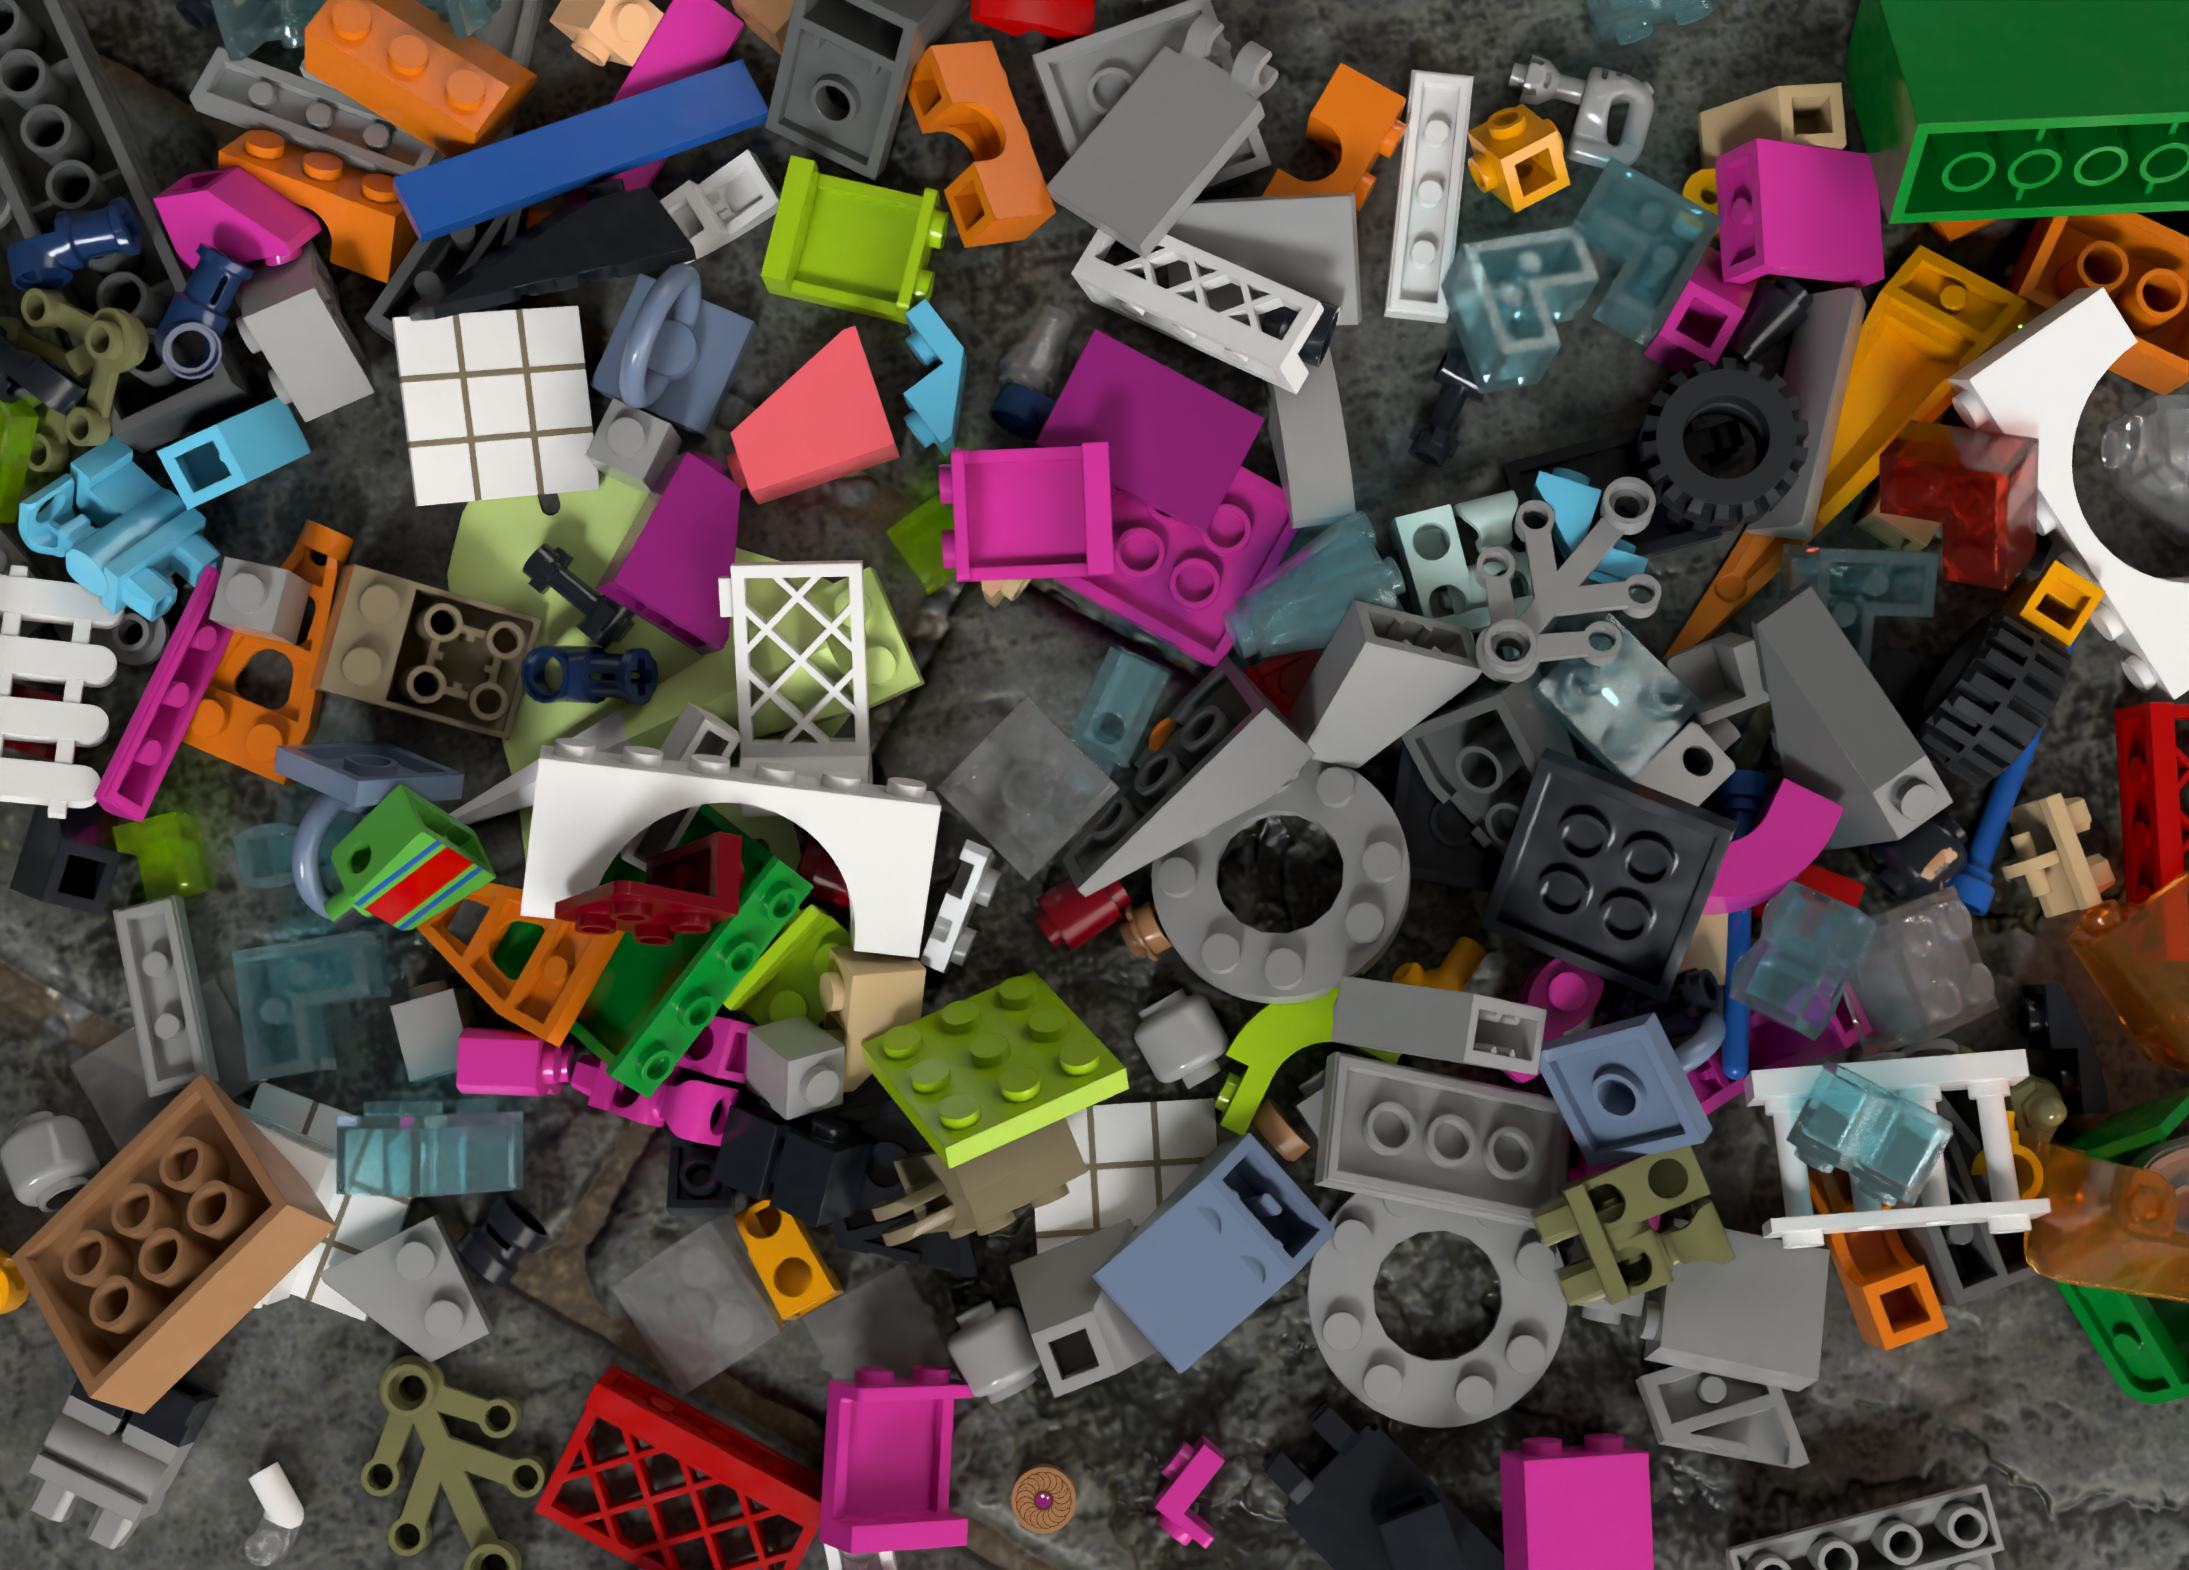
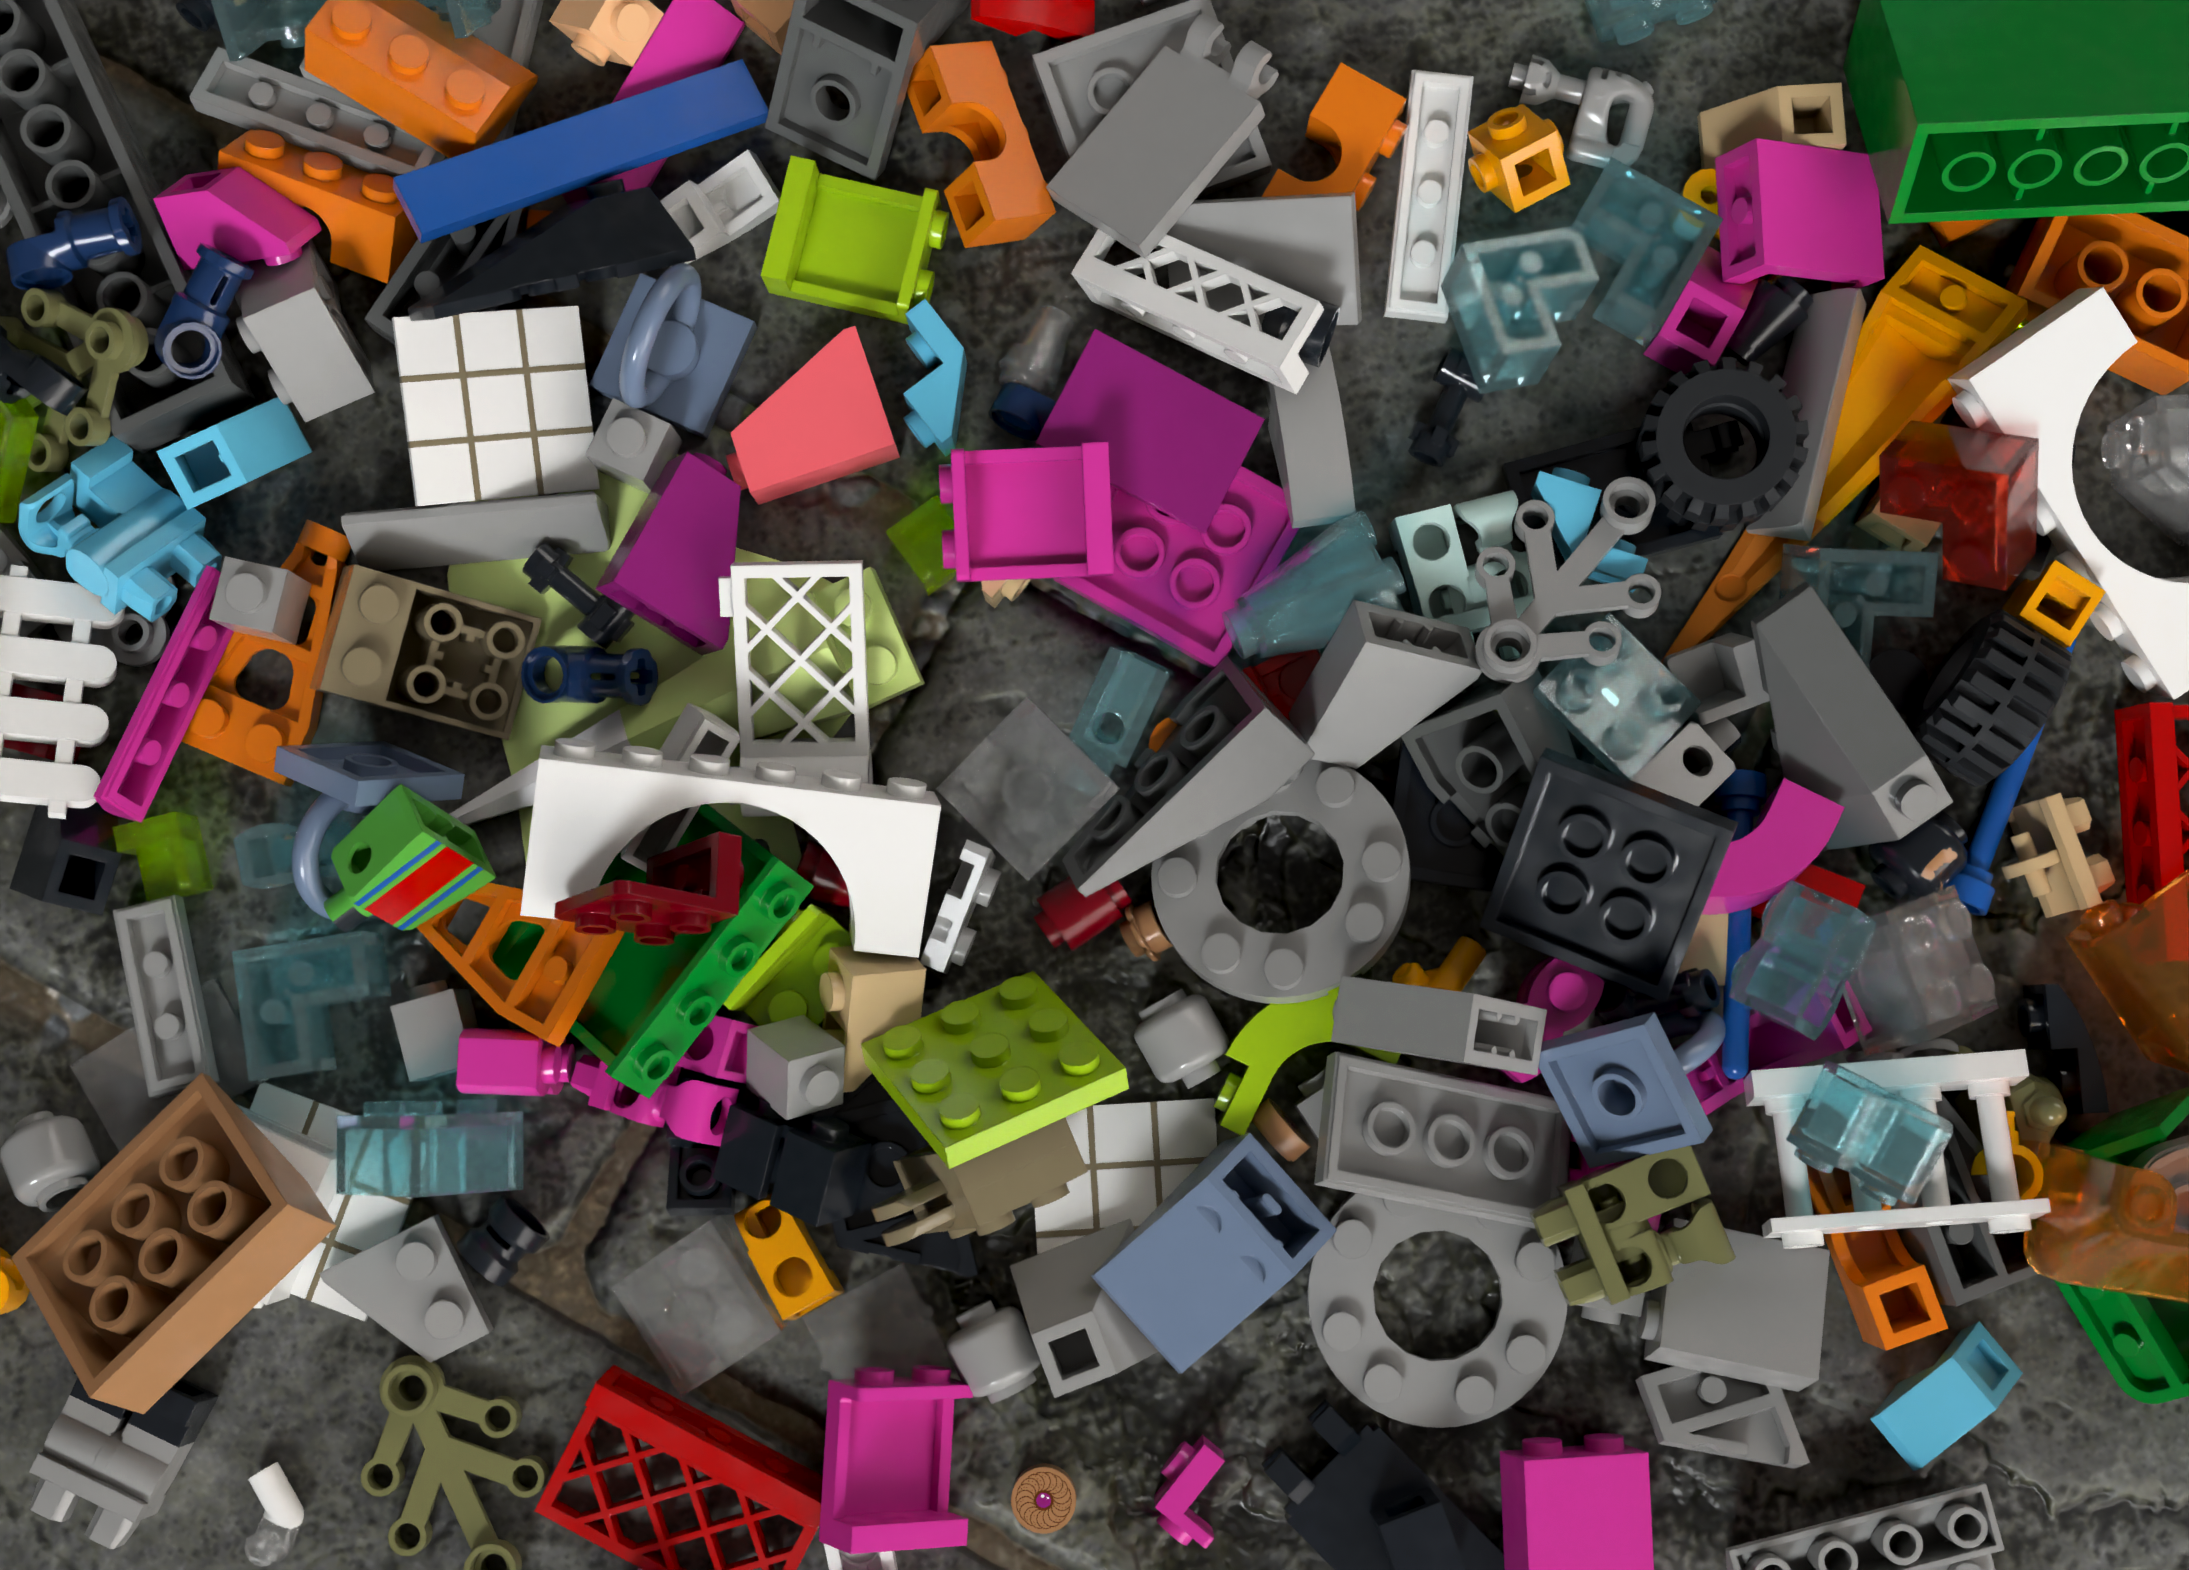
(477, 531): none -> light grey slope
(1948, 1398): none -> medium azure slope

